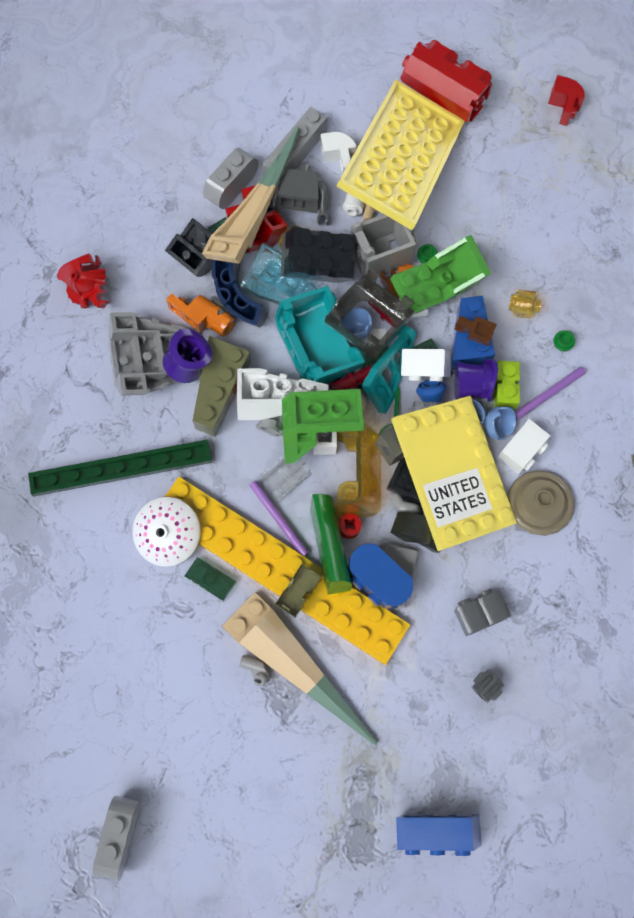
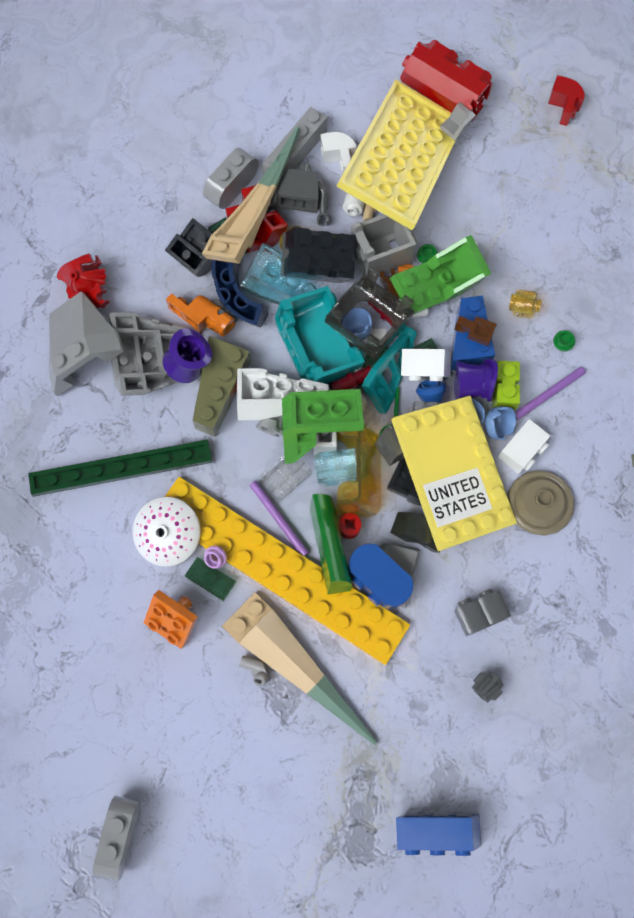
(77, 337): none -> light grey wedge
(171, 618): none -> orange plate
(211, 559): none -> lavender plate
(292, 597): olive piece -> none
(335, 466): none -> clear light blue brick
(402, 506): light grey arm -> none
(457, 121): none -> light grey panel

